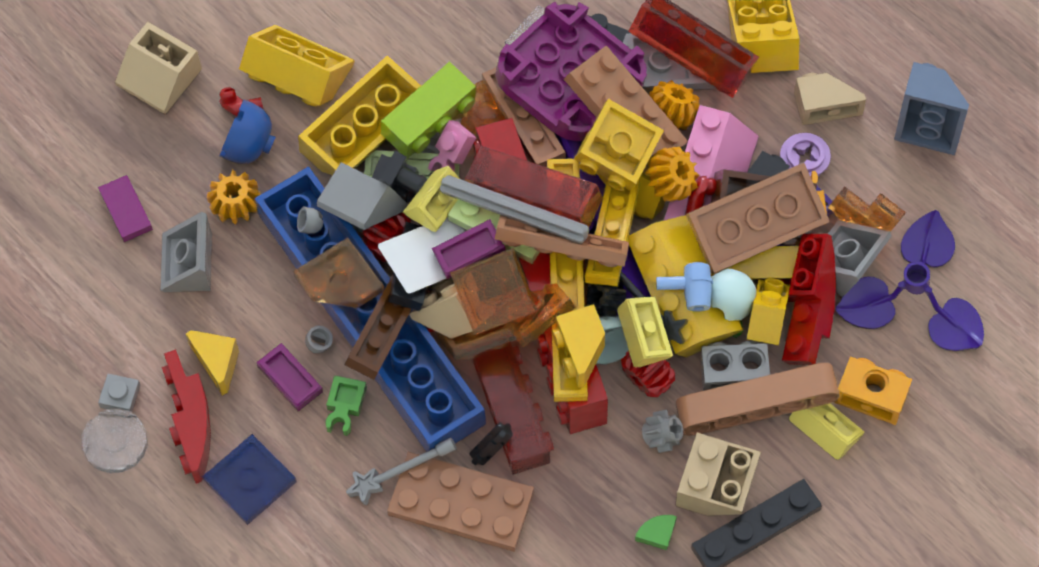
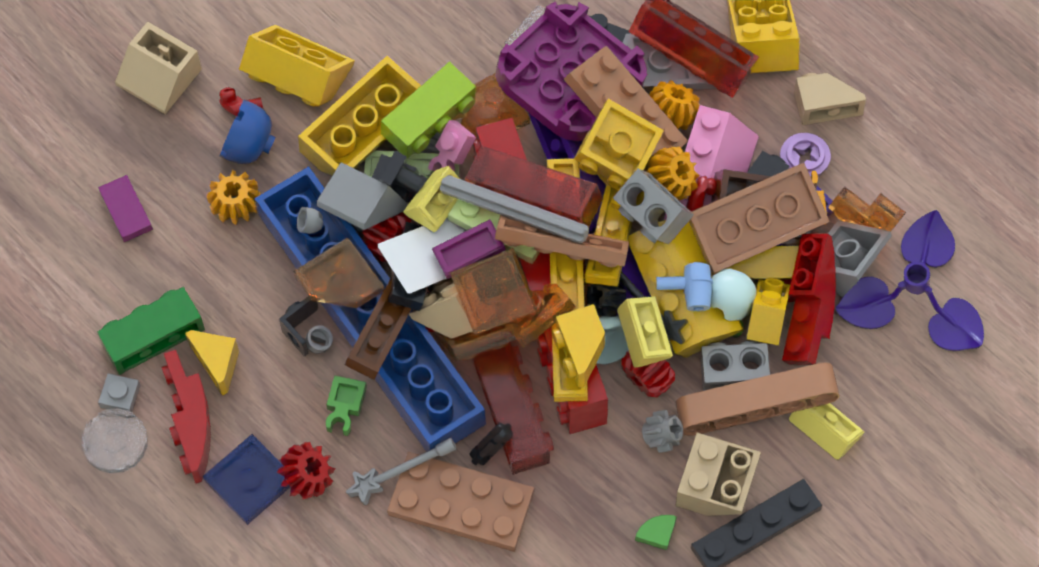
(150, 330): none -> green brick
(187, 256): light grey slope -> none
(289, 377): magenta tile -> none
(293, 317): none -> black bracket
(302, 482): none -> red gear
(534, 136): nougat plate -> none
(655, 202): none -> light grey brick
(881, 405): light orange brick -> none
(931, 110): sand blue slope -> none

